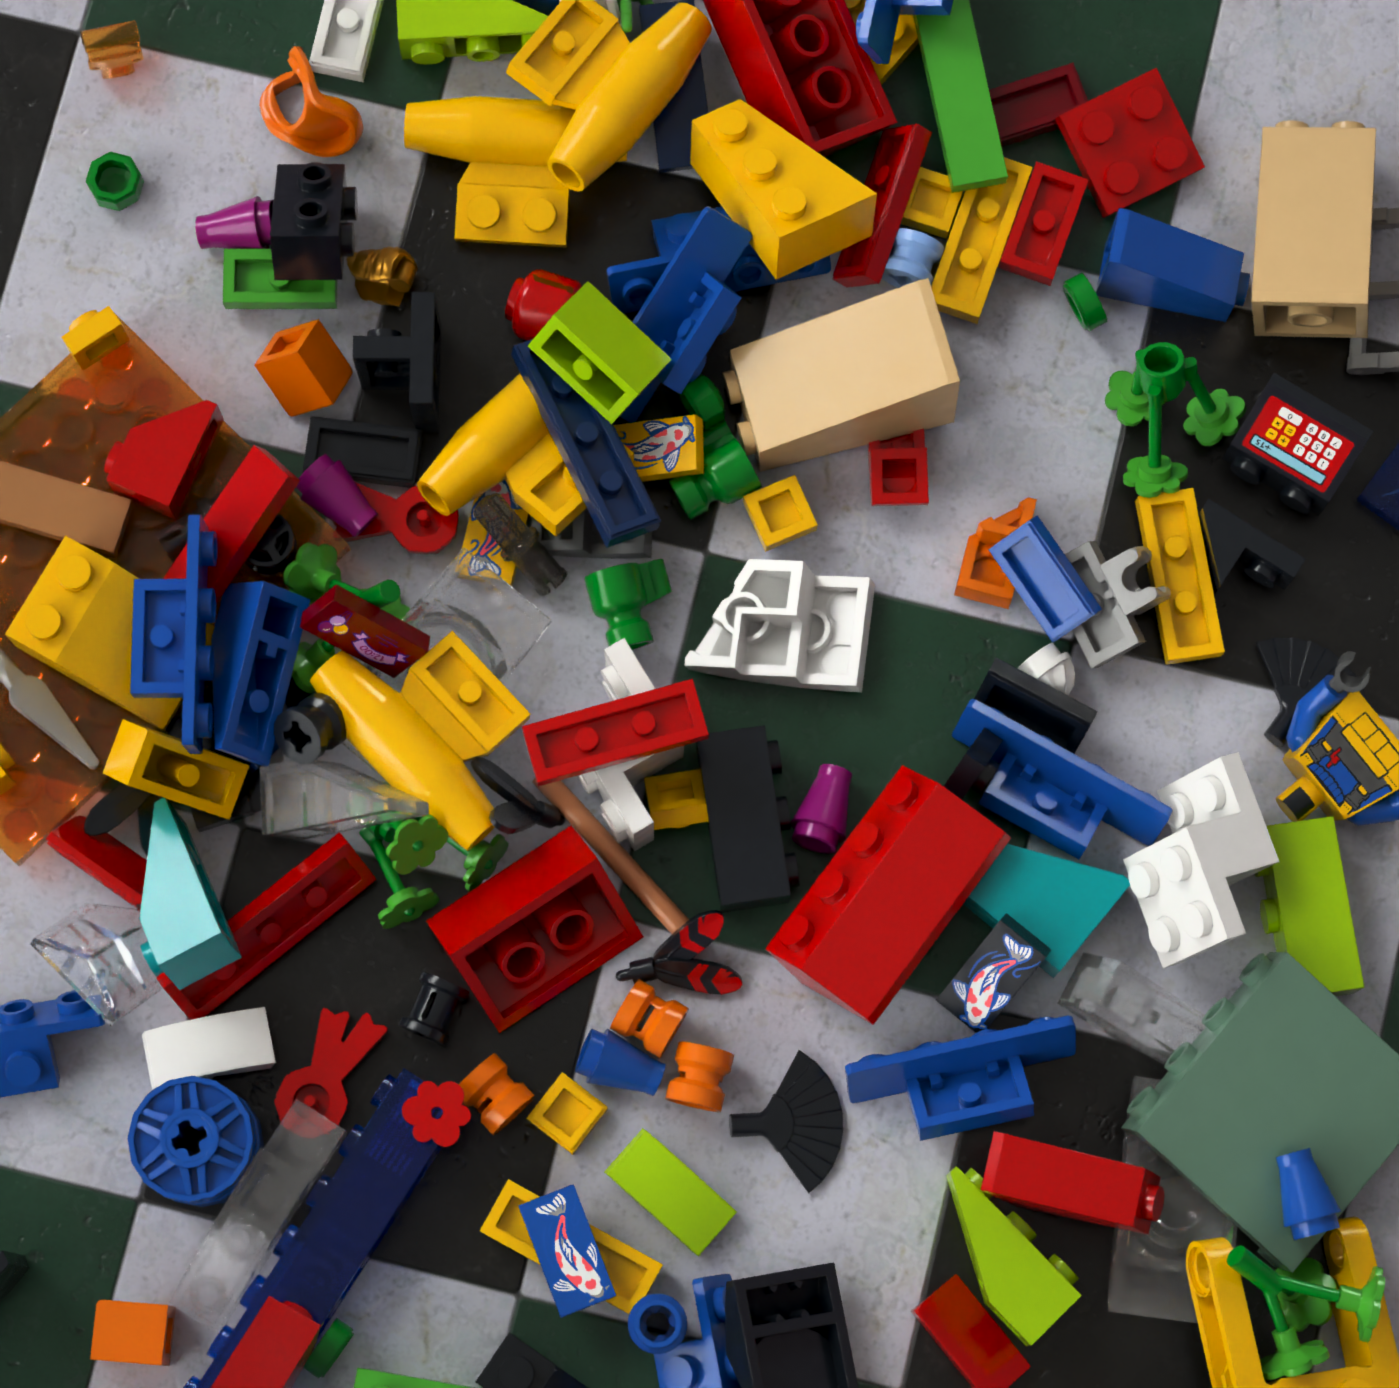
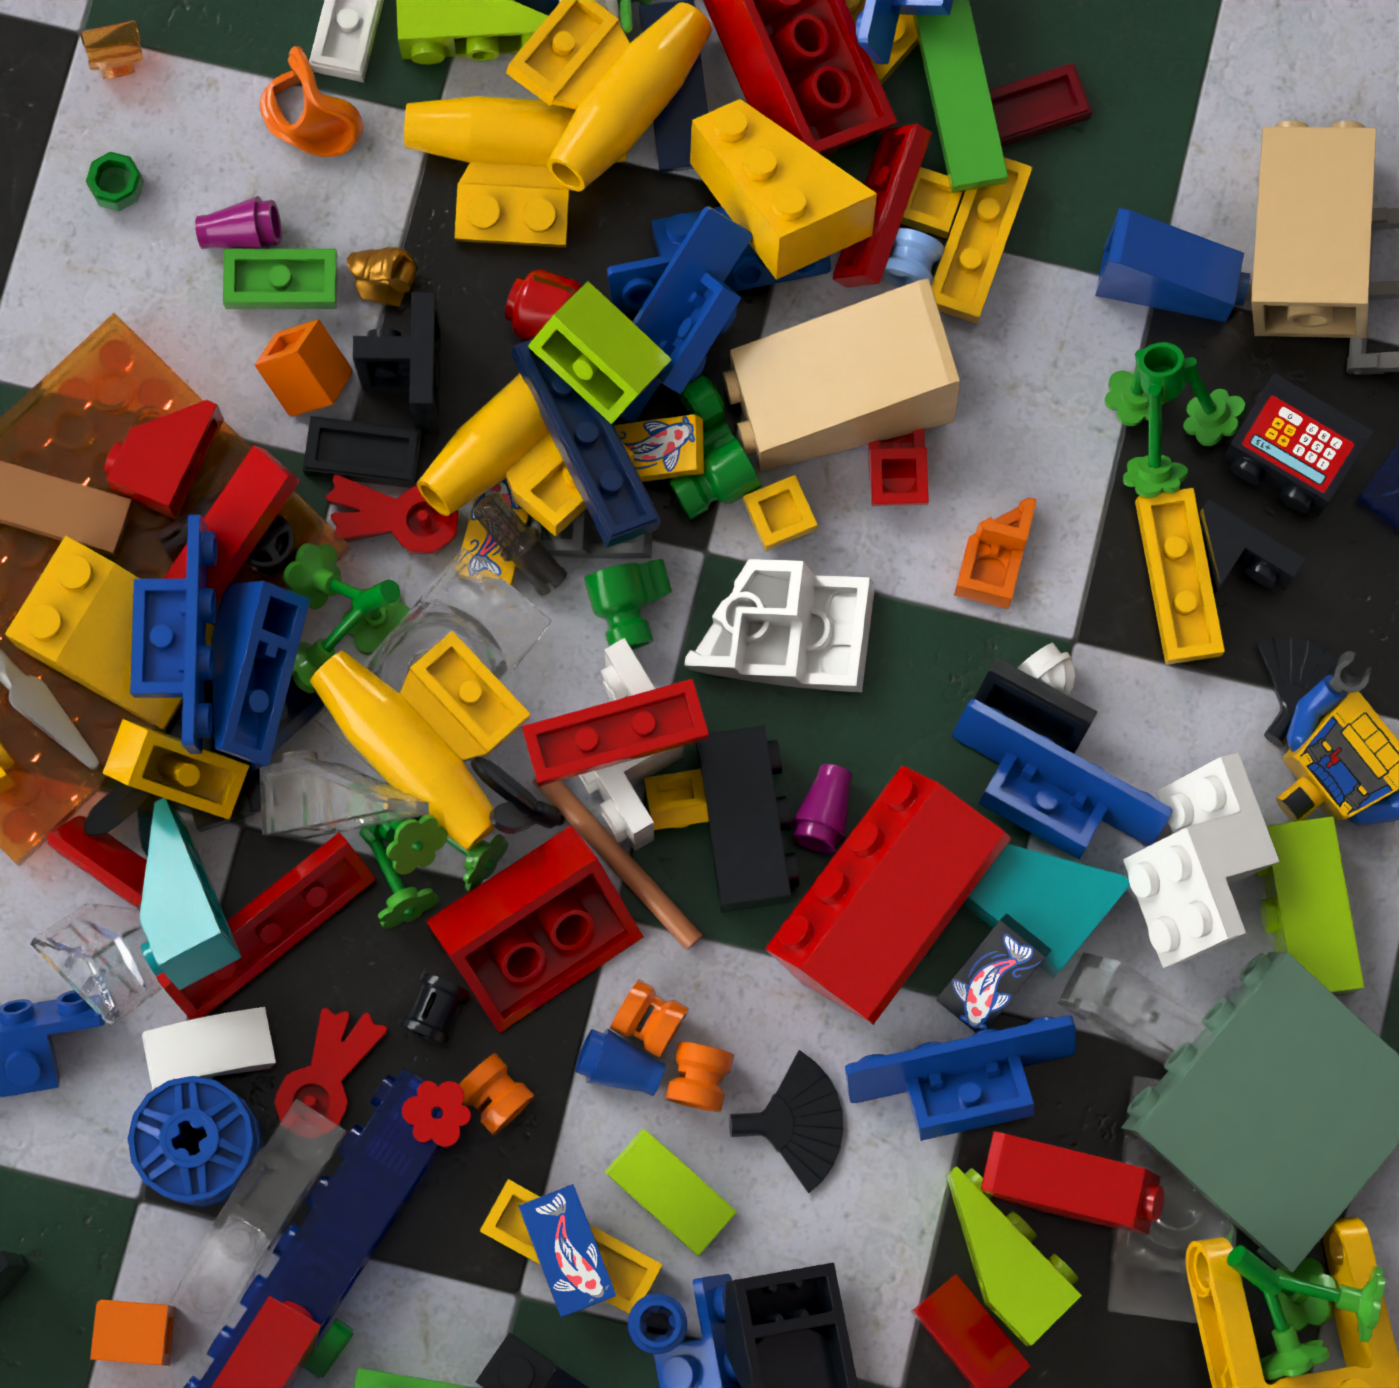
(94, 336): yellow plate -> none
(310, 728): black wheel -> none
(311, 221): black brick -> none
(335, 494): magenta cone -> none
(365, 631): dark red tile -> none
(567, 1113): yellow tile -> none
(676, 964): piece -> none
(976, 765): black plate -> none
(1043, 223): red plate -> none
(1045, 579): tile -> none
(1084, 302): green tile -> none
(1115, 588): light grey plate -> none
(1129, 142): red plate -> none
(1305, 1196): blue cone -> none

